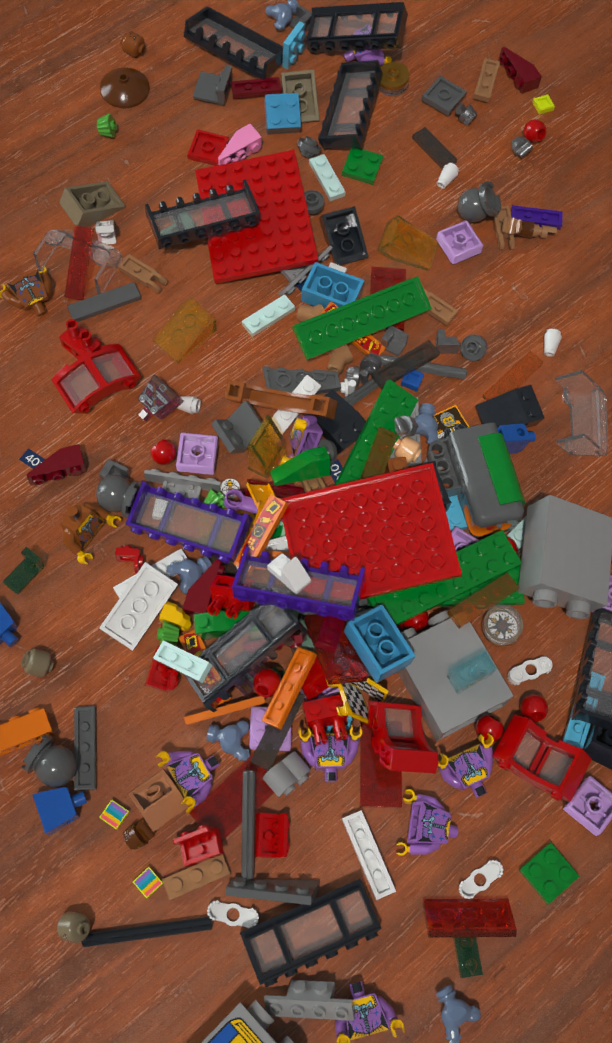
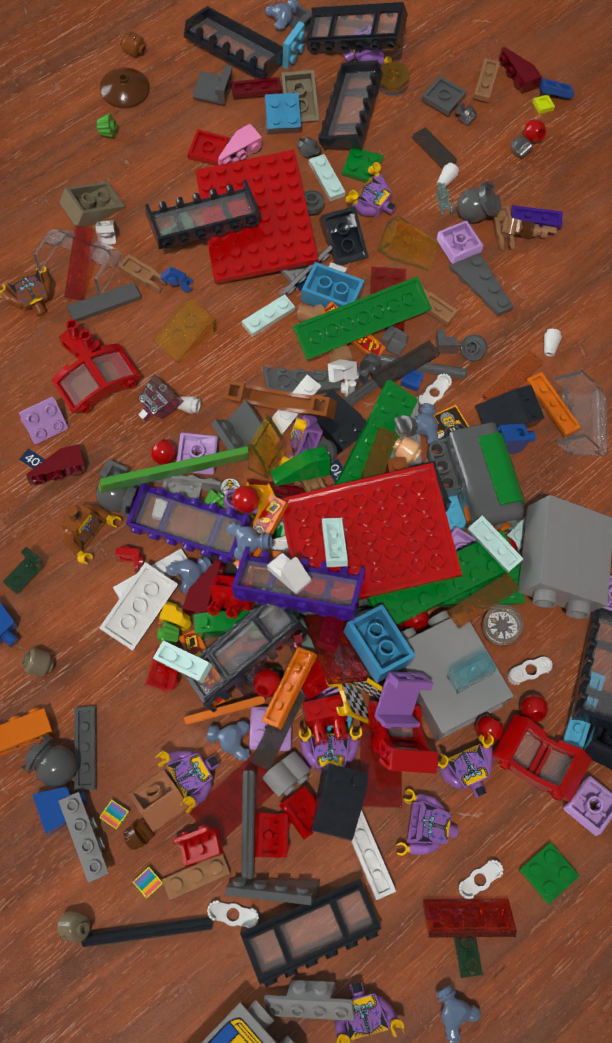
(43, 420): none -> lavender bracket
(84, 837): none -> light grey bracket
(172, 469): none -> bright green tile
(176, 277): none -> blue plate
(245, 499): none -> red piece
(248, 537): none -> sand blue animal
(300, 811): none -> red bracket
(334, 542): none -> light aqua plate
(339, 801): none -> black slope
(341, 370): none -> white panel
(374, 196): none -> torso
(399, 699): none -> medium lavender panel
(441, 384): none -> white piece
(442, 198): none -> clear light blue plate
(482, 282): none -> dark grey wing
(495, 544): none -> light aqua plate
(554, 405): none -> orange tile
(556, 88): none -> blue plate

